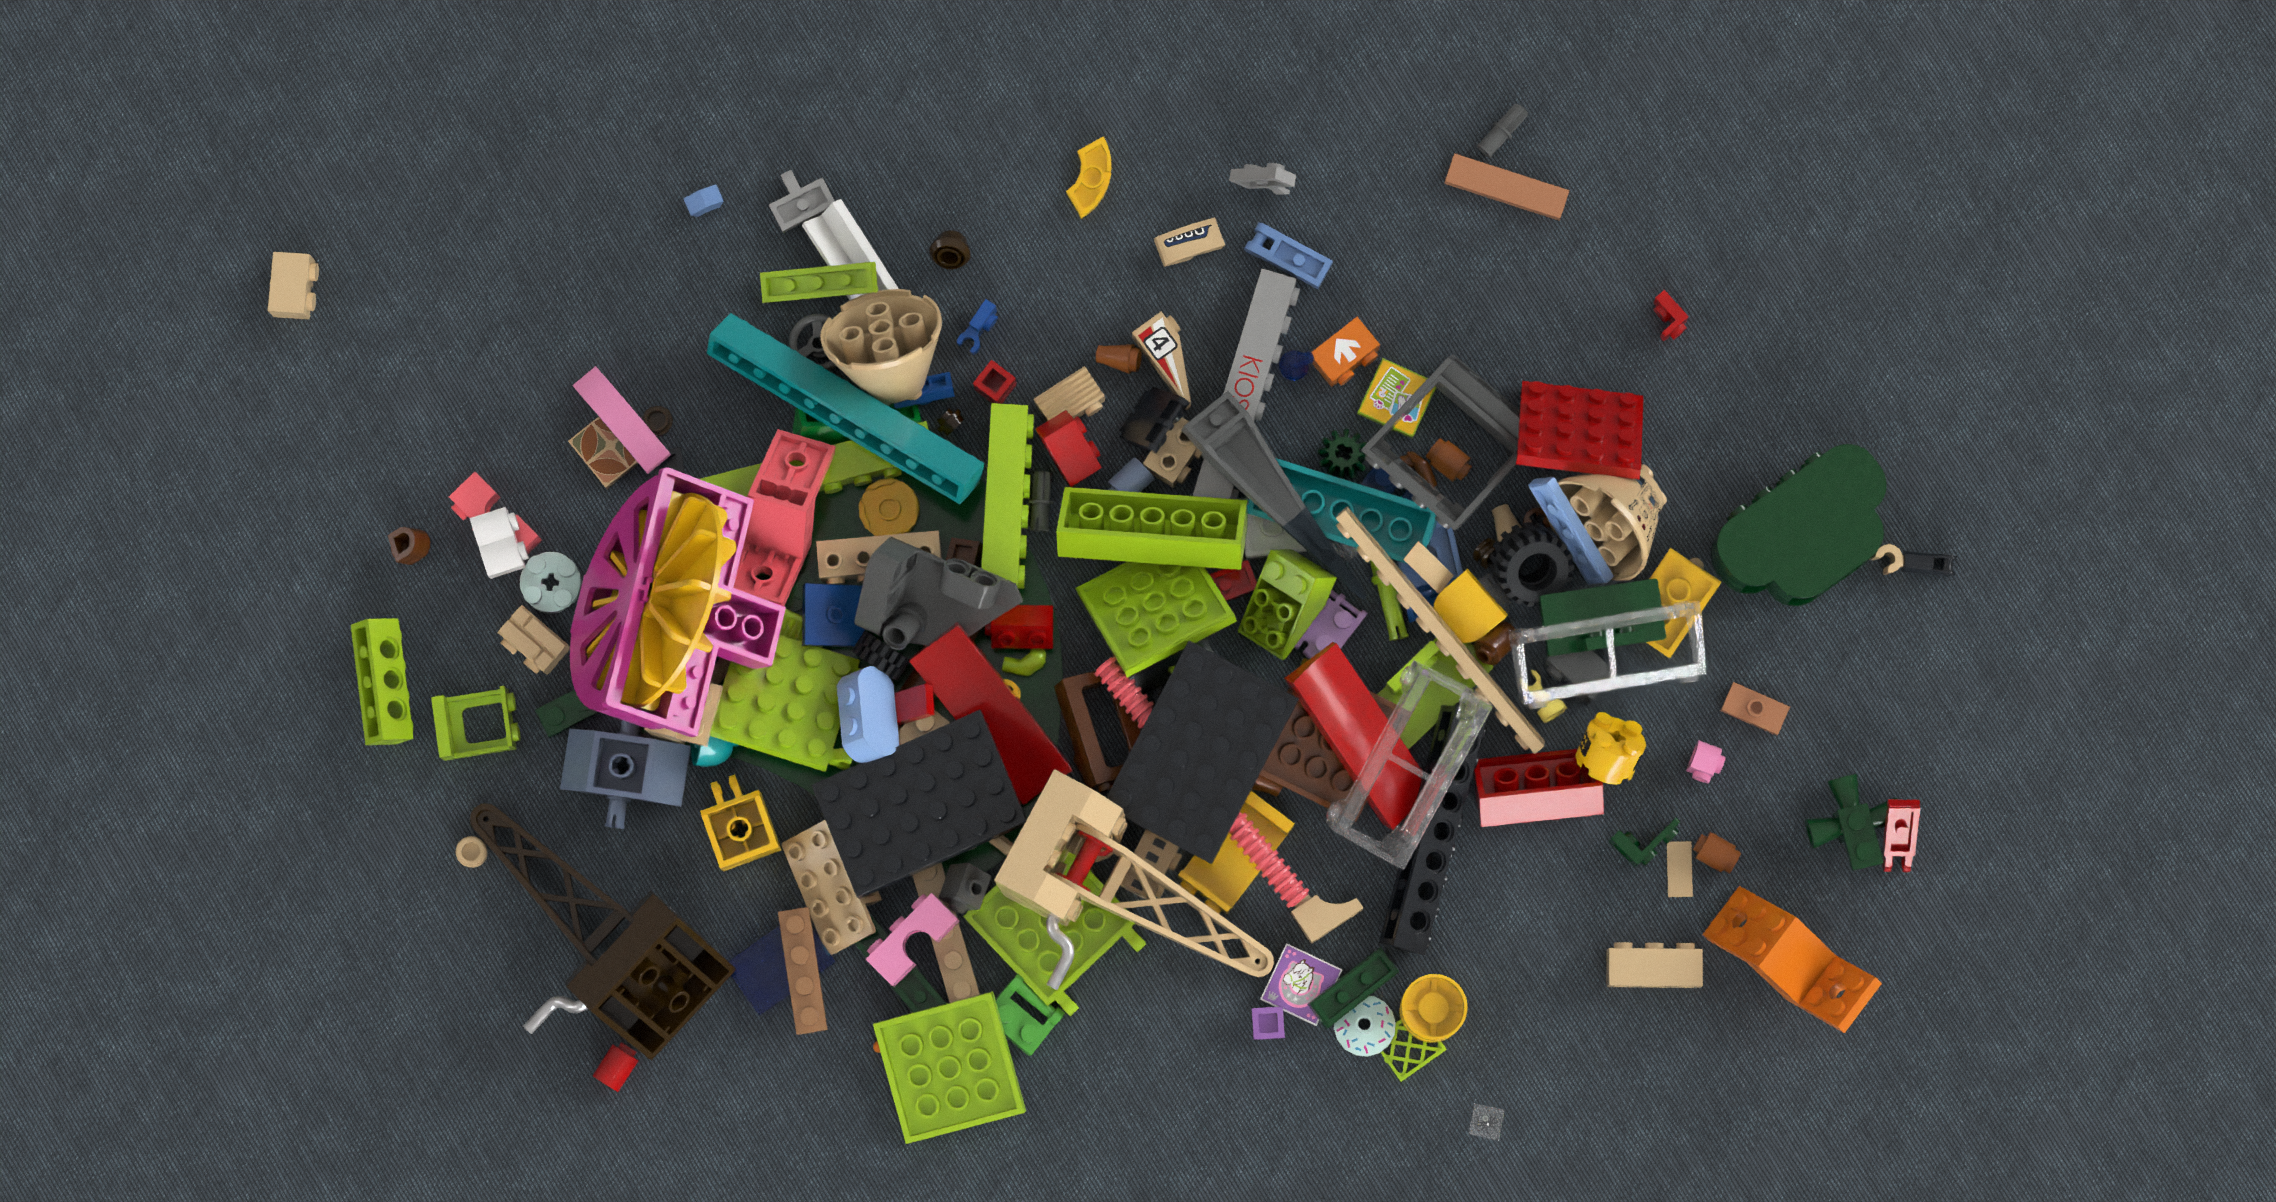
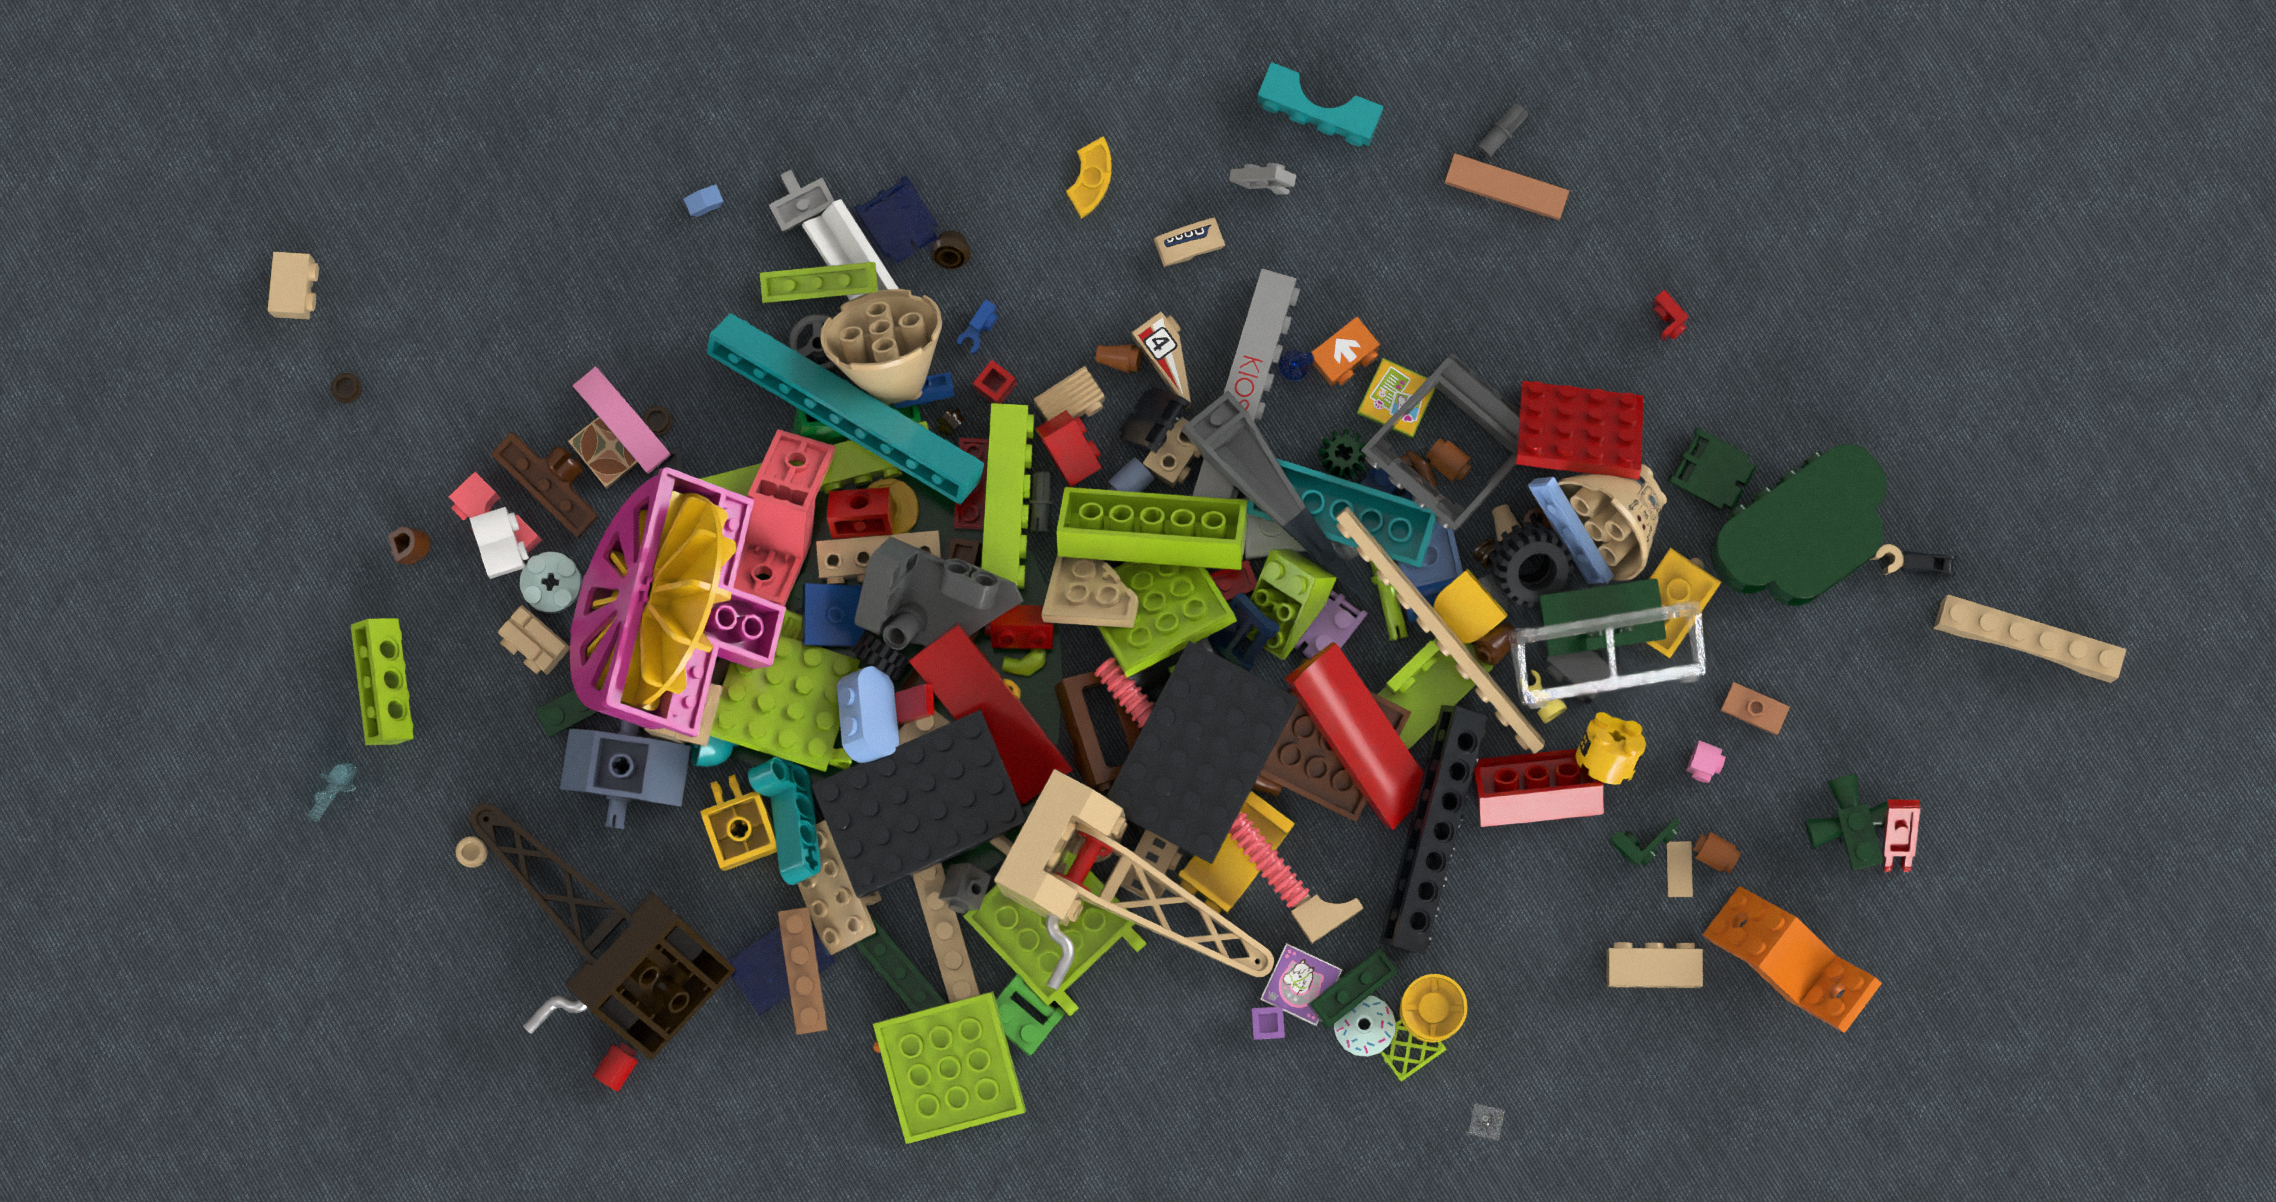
(338, 779): none -> clear light blue arm
(346, 388): none -> dark brown plate
(451, 730): lime window -> none
(548, 481): none -> reddish brown plate
(792, 816): none -> teal beam
(860, 513): none -> red brick
(890, 955): bright pink arch -> none
(898, 220): none -> clear blue plate
(971, 512): none -> red tile
(1088, 594): none -> tan plate
(1229, 638): none -> dark blue plate
(1289, 255): medium blue plate -> none
(1353, 120): none -> teal arch
(1403, 840): clear windscreen -> none
(1428, 567): tan sticker -> none
(1713, 471): none -> dark green plate
(2019, 633): none -> tan arch

